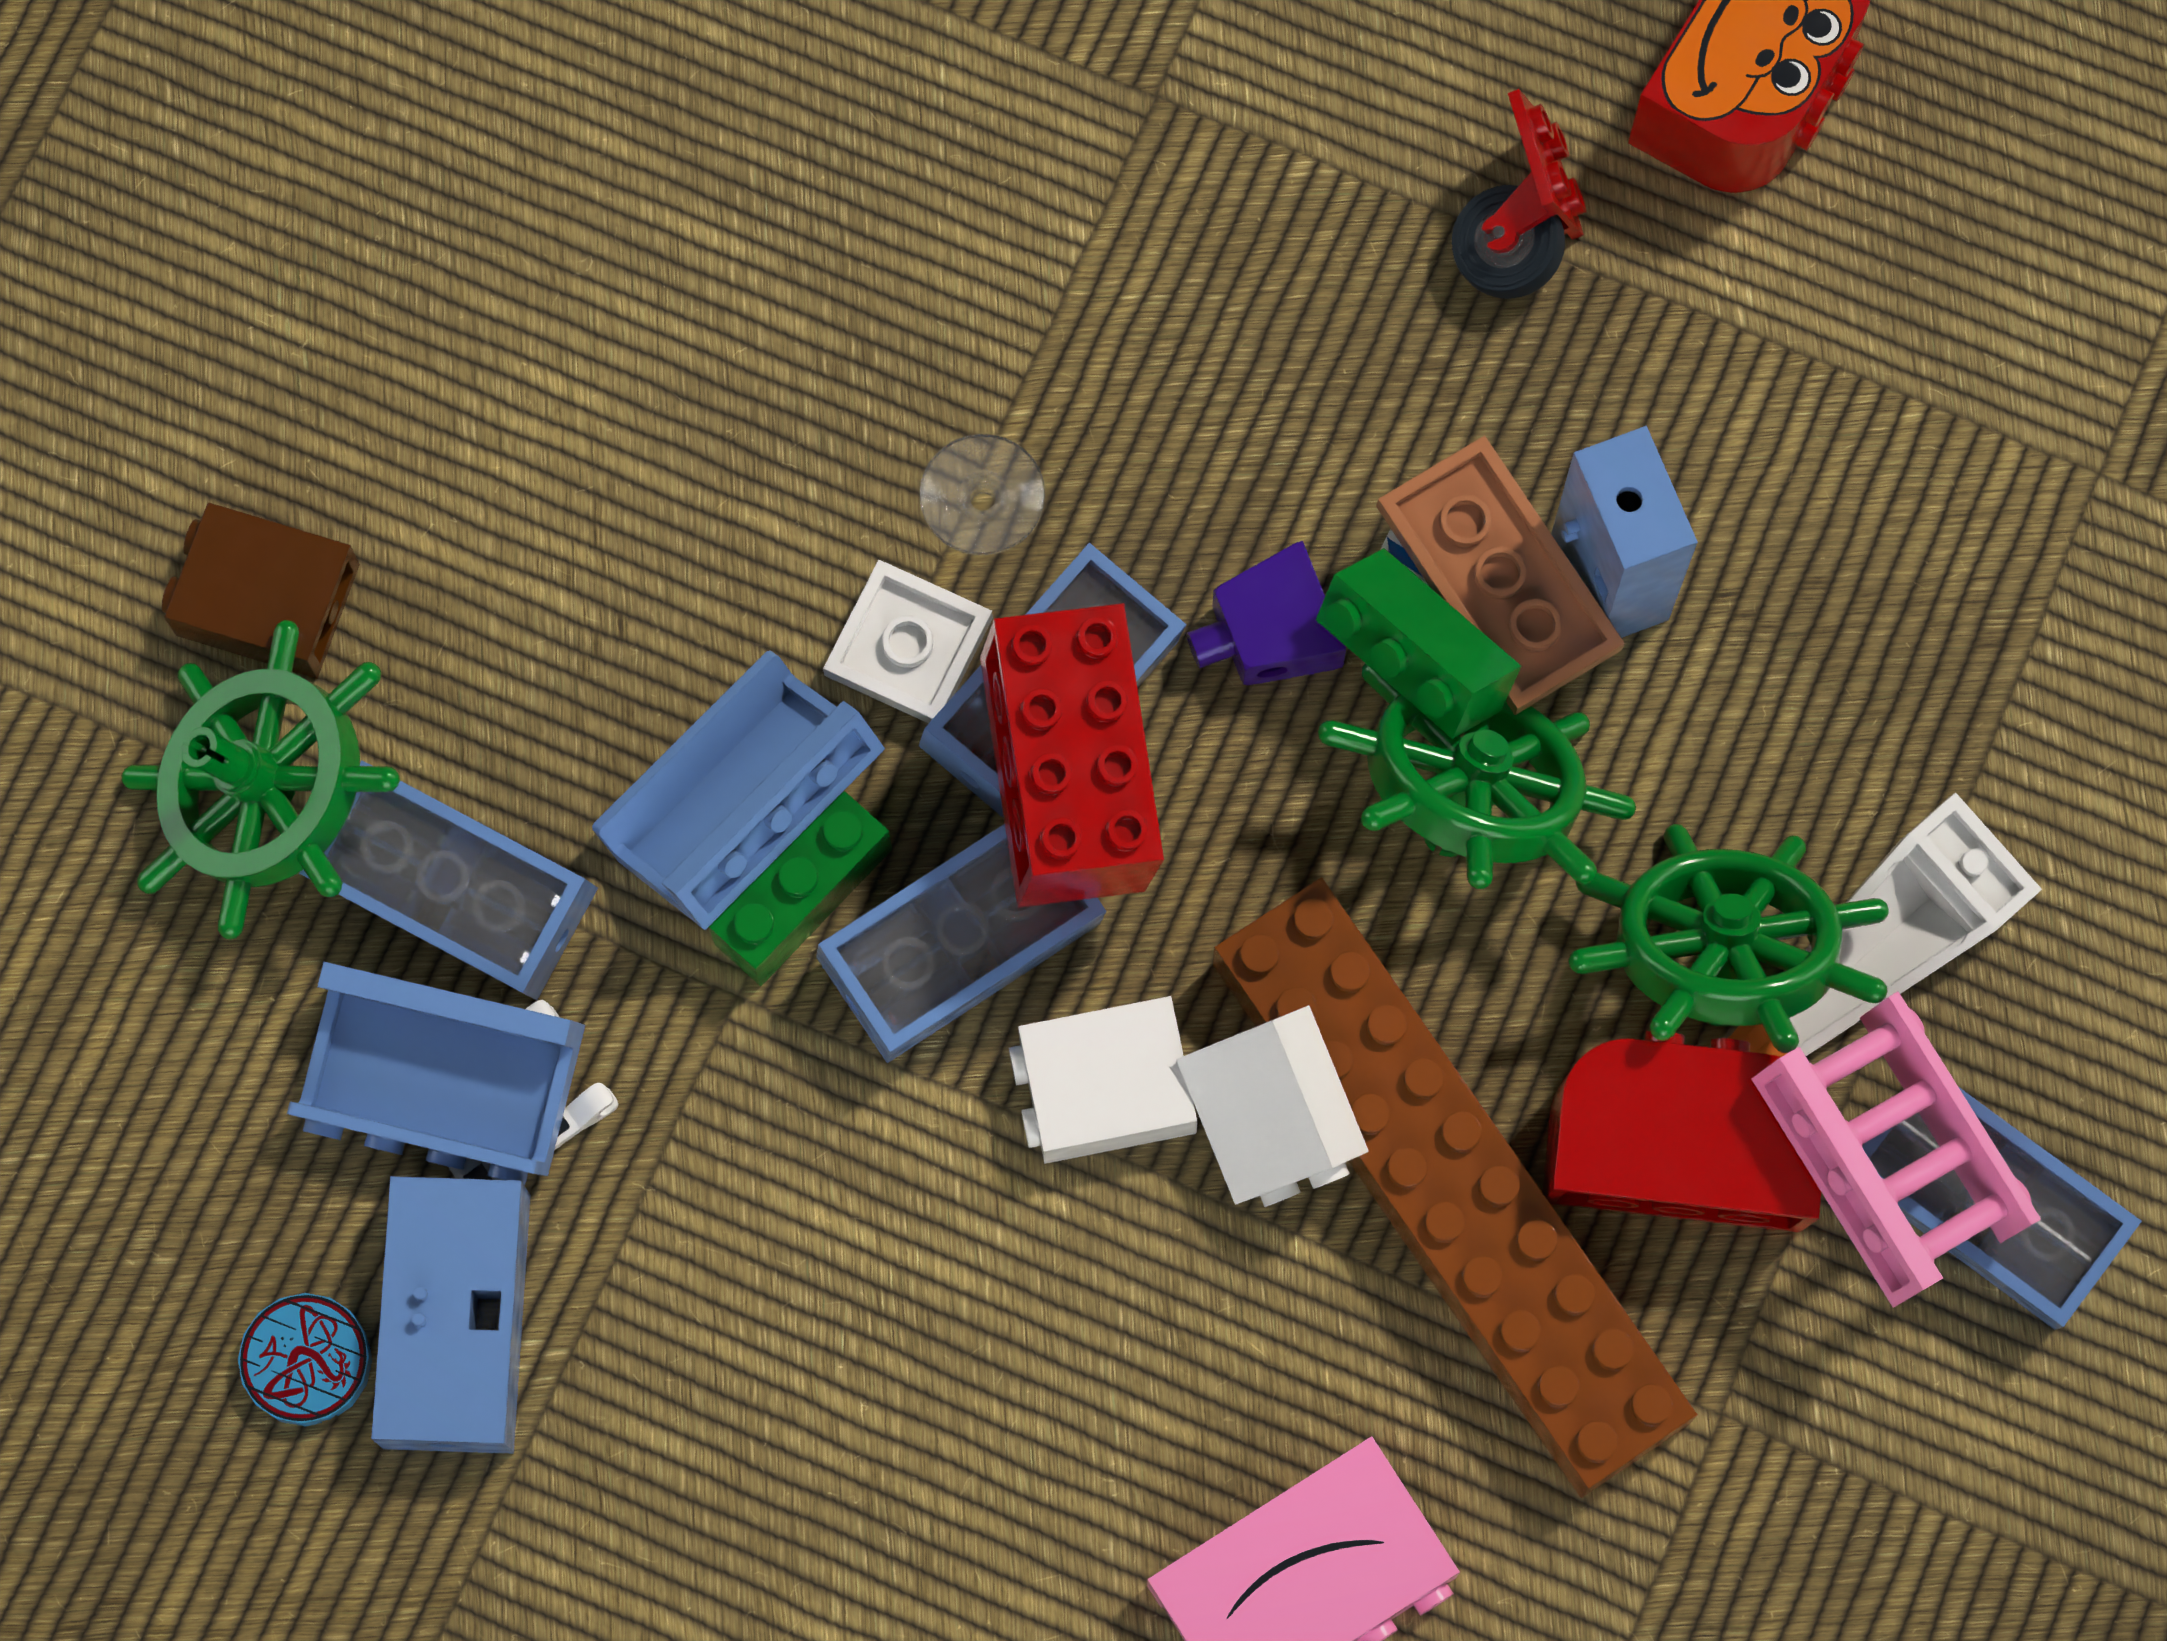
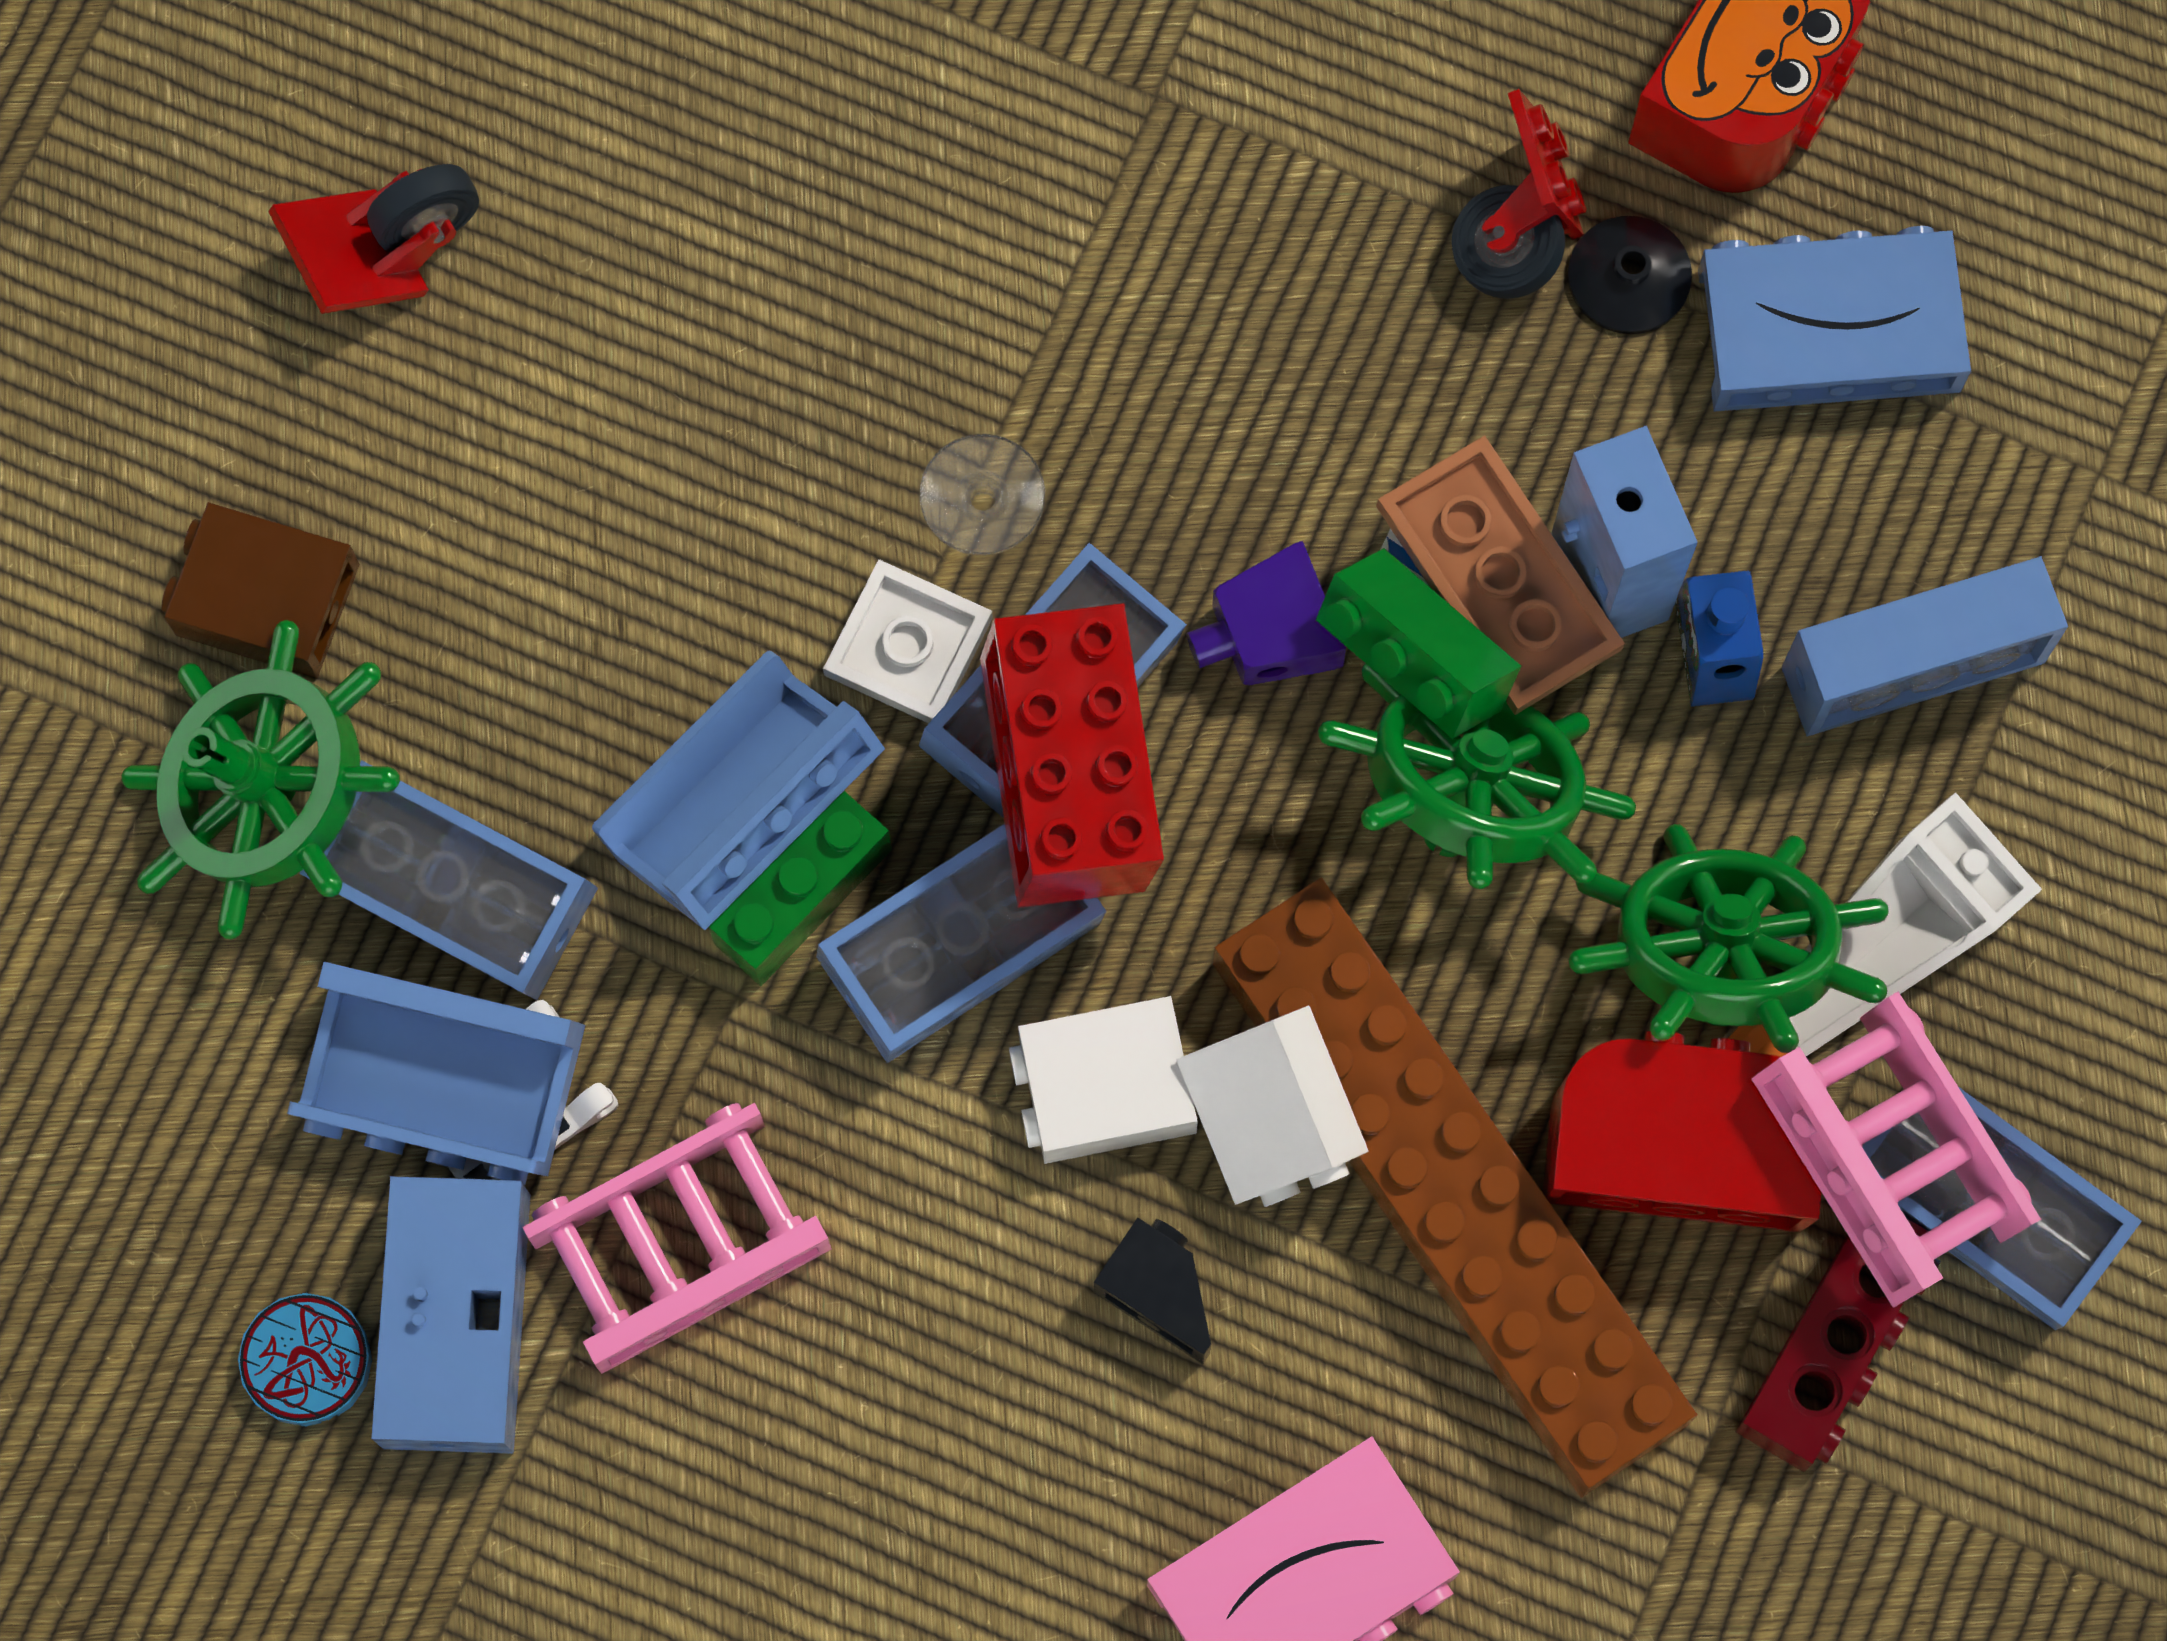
(370, 242): none -> red plate
(674, 1301): none -> bright pink fence
(1158, 1286): none -> black slope
(1626, 300): none -> black dish
(1719, 630): none -> blue torso
(1775, 1415): none -> dark red brick
(1835, 319): none -> medium blue panel
(1923, 646): none -> medium blue brick

